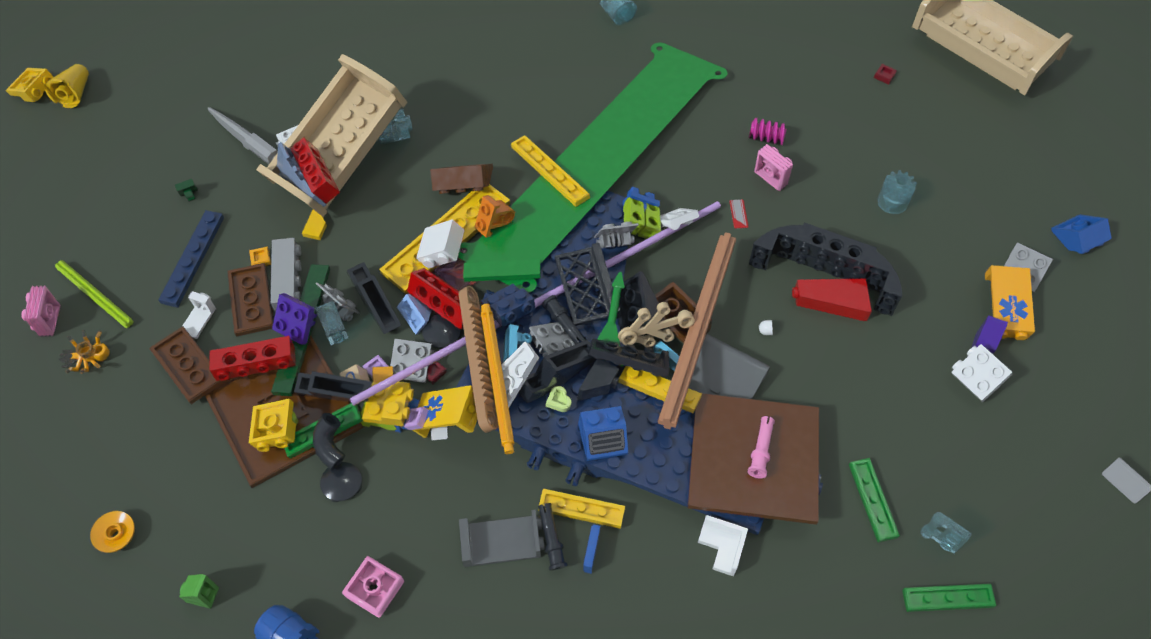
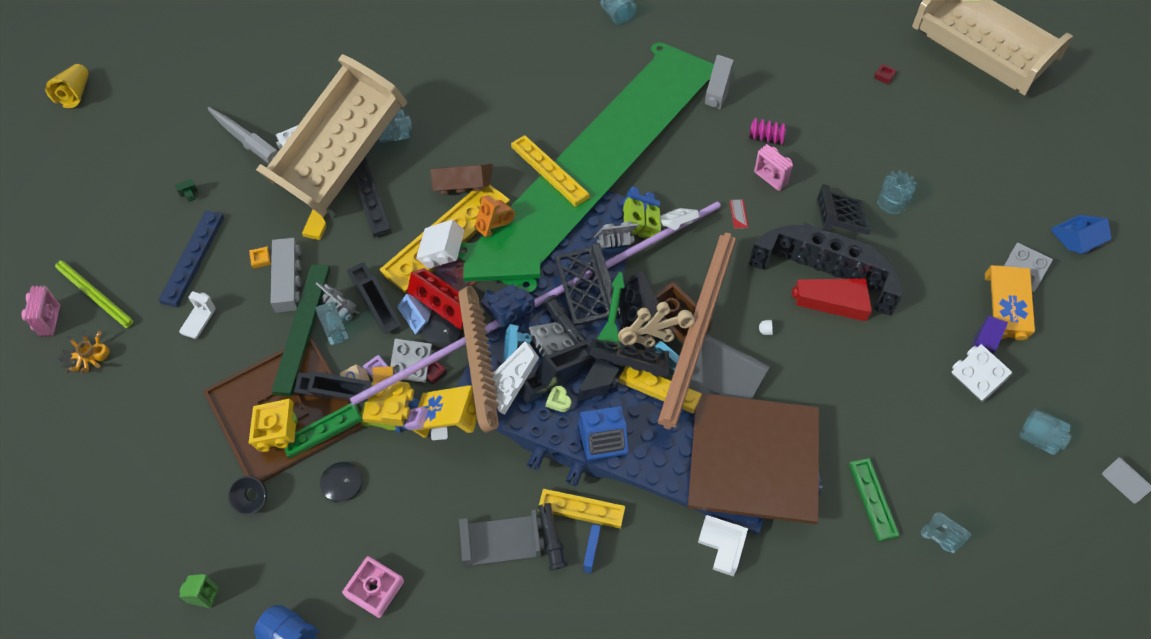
(30, 84): yellow plate -> none
(106, 526): light orange dish -> none
(186, 364): reddish brown tile -> none
(238, 495): none -> black piece
(250, 299): reddish brown tile -> none
(252, 358): red brick -> none
(291, 171): sand blue wedge -> none
(293, 318): dark purple plate -> none
(315, 170): red brick -> none
(324, 441): black cylinder -> none
(371, 200): none -> black plate
(497, 379): light orange piece -> none
(719, 82): none -> light grey slope
(760, 455): bright pink pin -> none
(841, 212): none -> black fence
(949, 597): green tile -> none
(1045, 431): none -> clear light blue gear

